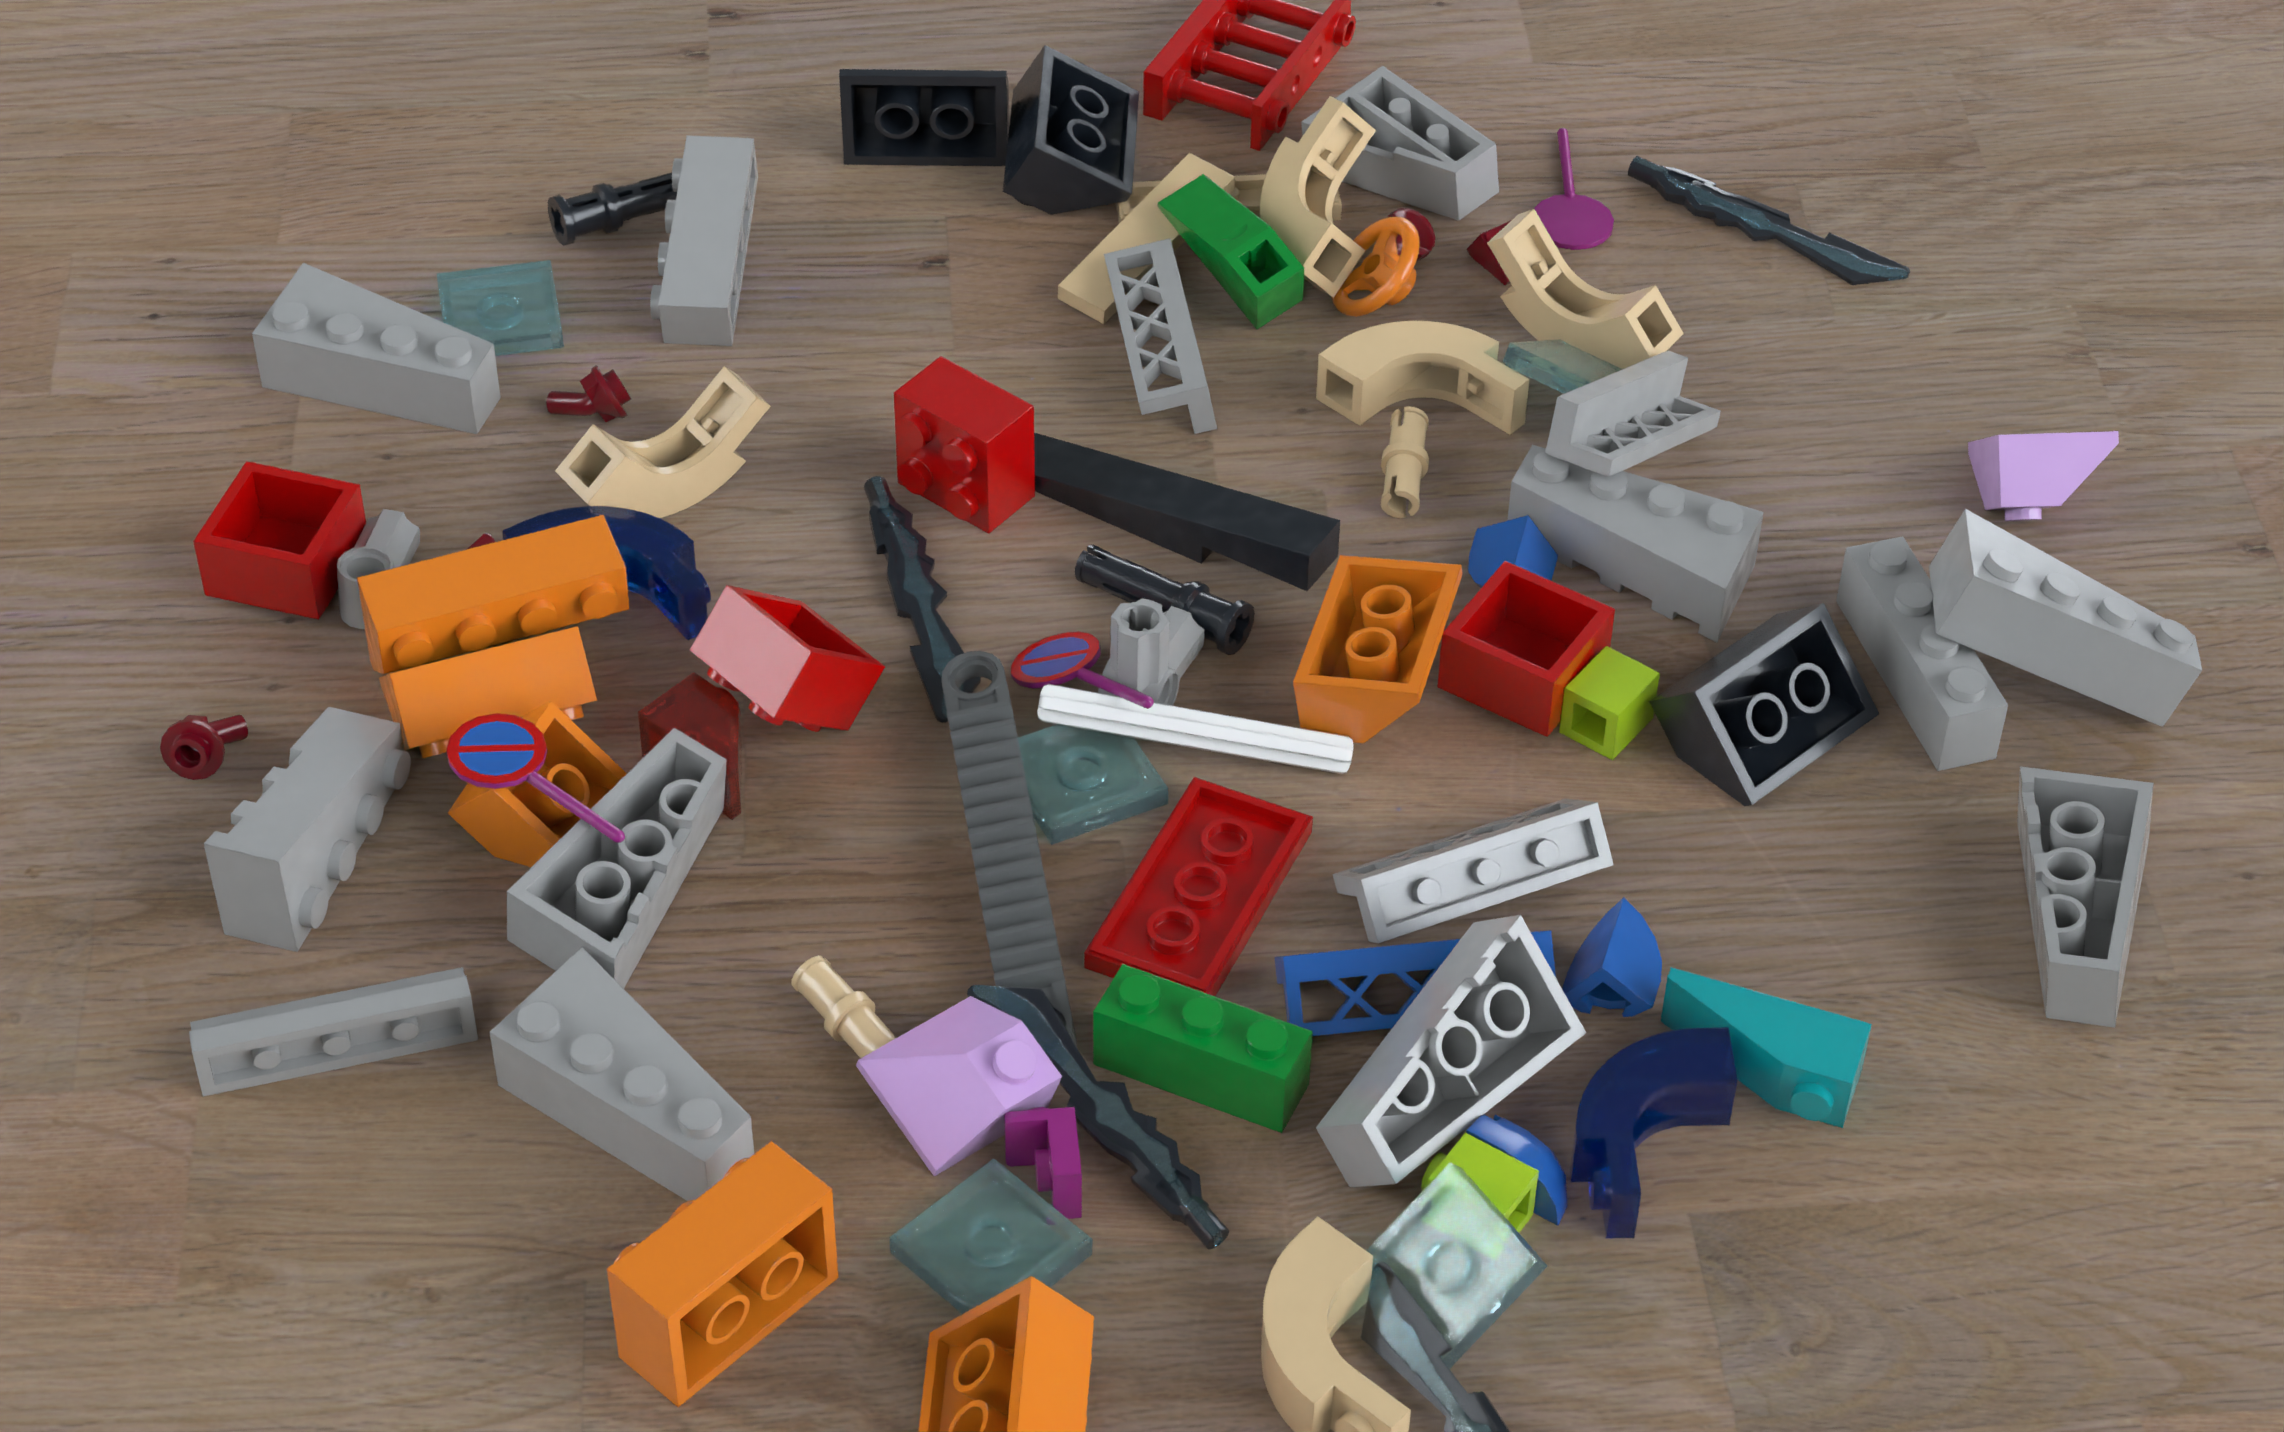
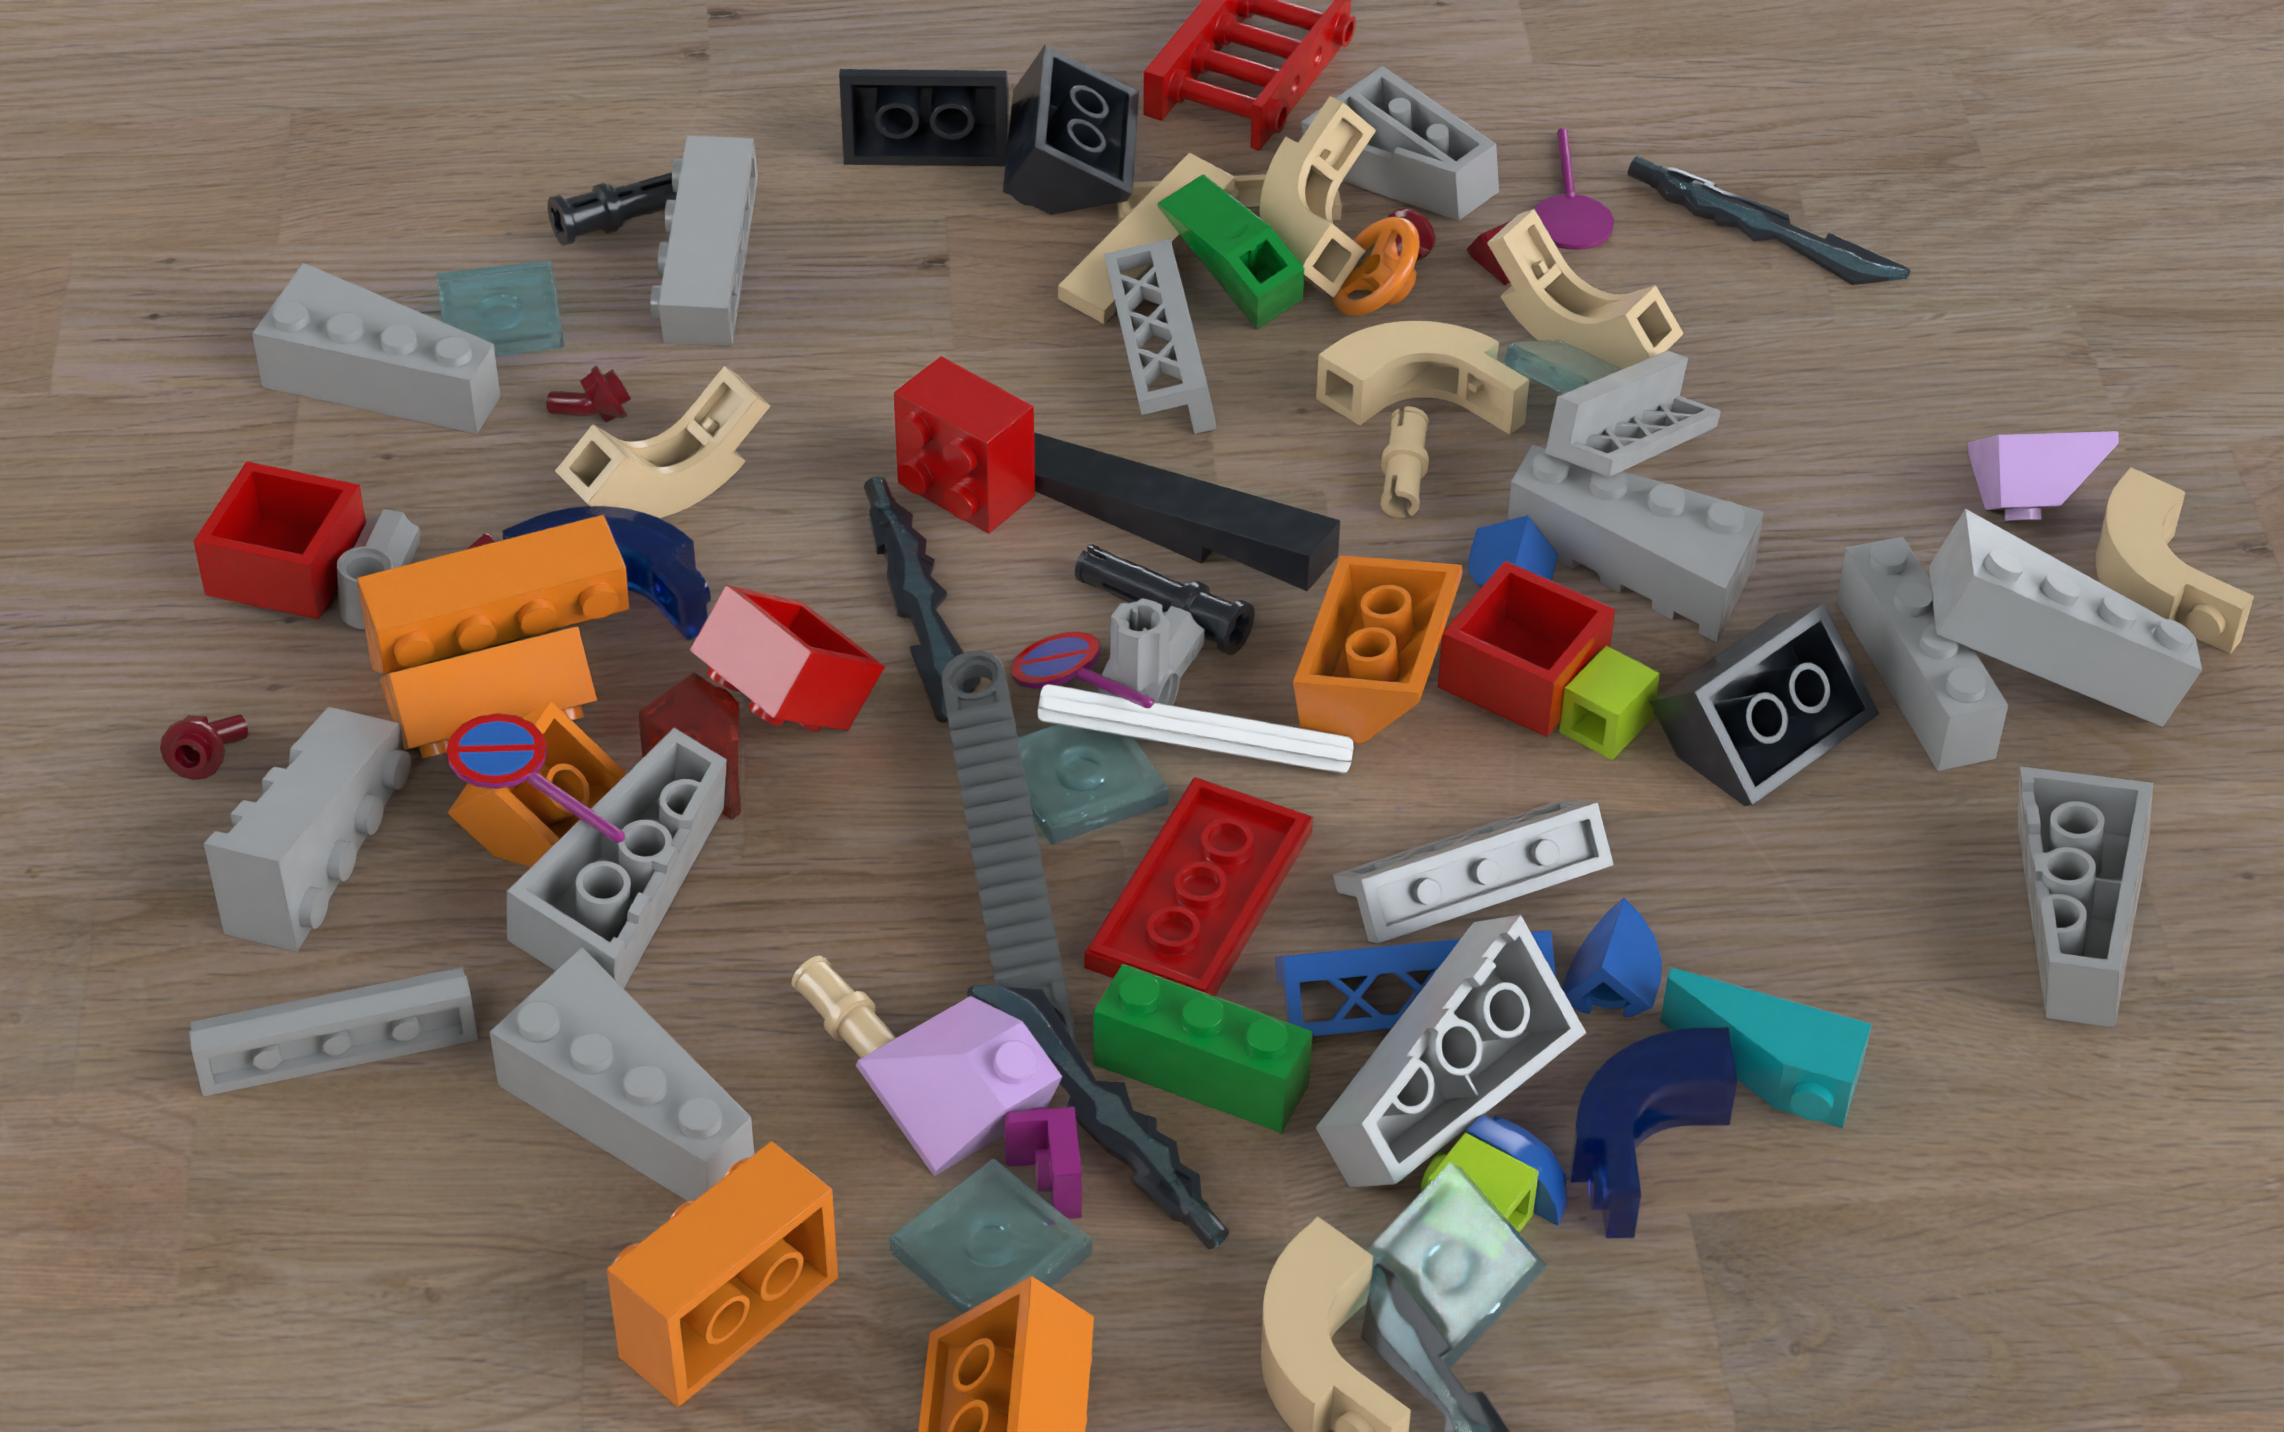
(2142, 567): none -> tan arch

